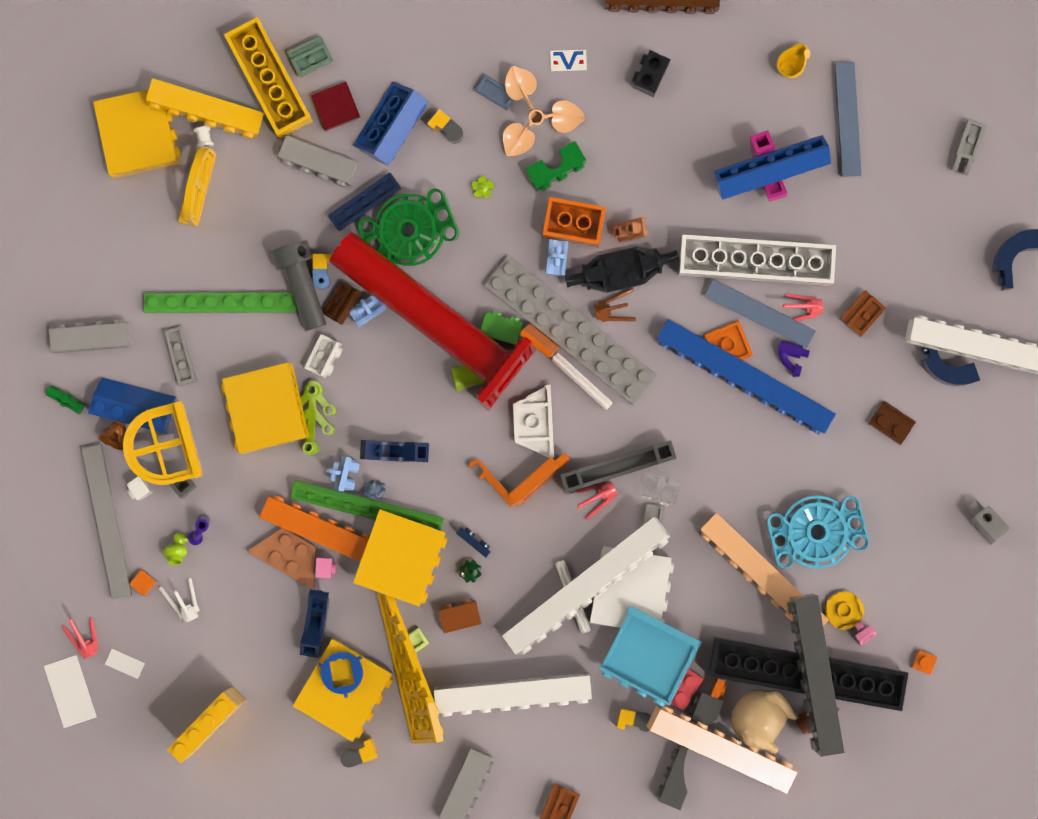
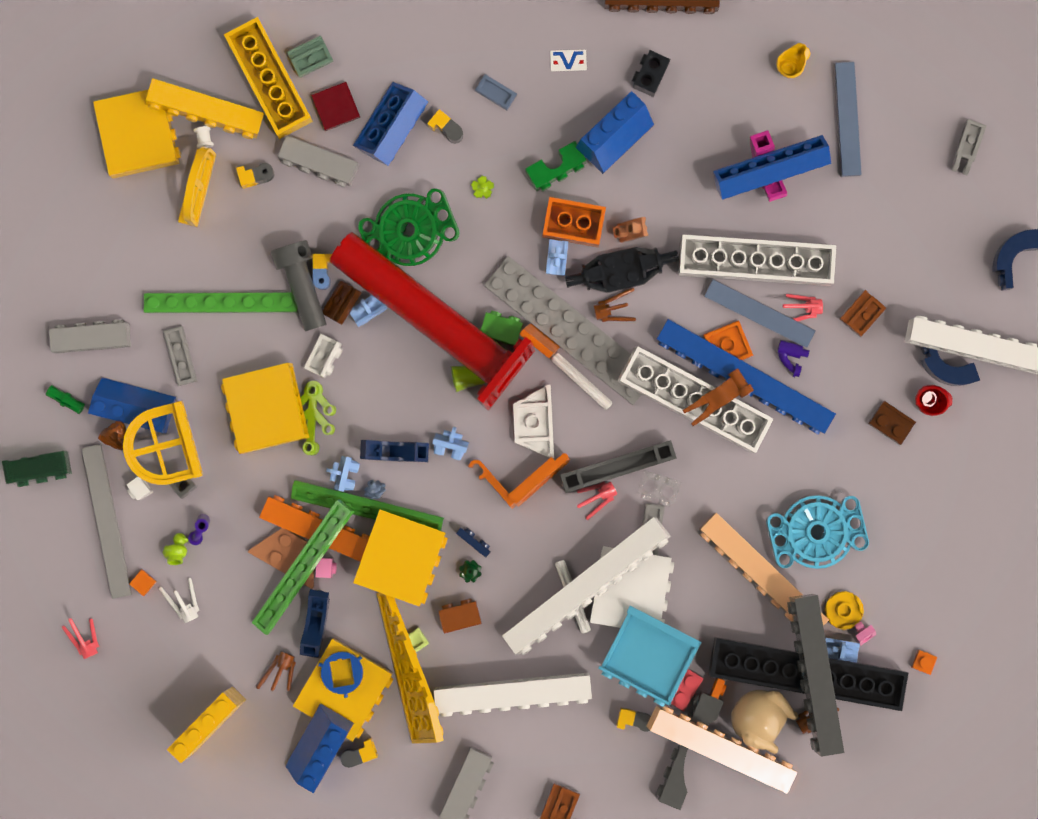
(37, 468): none -> clear green wedge
(70, 691): white sticker -> none
(124, 663): white sticker -> none
(255, 176): none -> leg
(284, 662): none -> dark orange plant
(302, 567): none -> bright green plate
(318, 747): none -> blue slope
(364, 202): dark blue plate -> none
(452, 441): none -> light blue hips
(517, 138): light nougat plant -> none
(616, 132): none -> blue slope
(679, 389): none -> white brick
(721, 395): none -> dark orange flag
(842, 649): none -> light blue hips
(928, 402): none -> red hair
(990, 530): light grey torso -> none

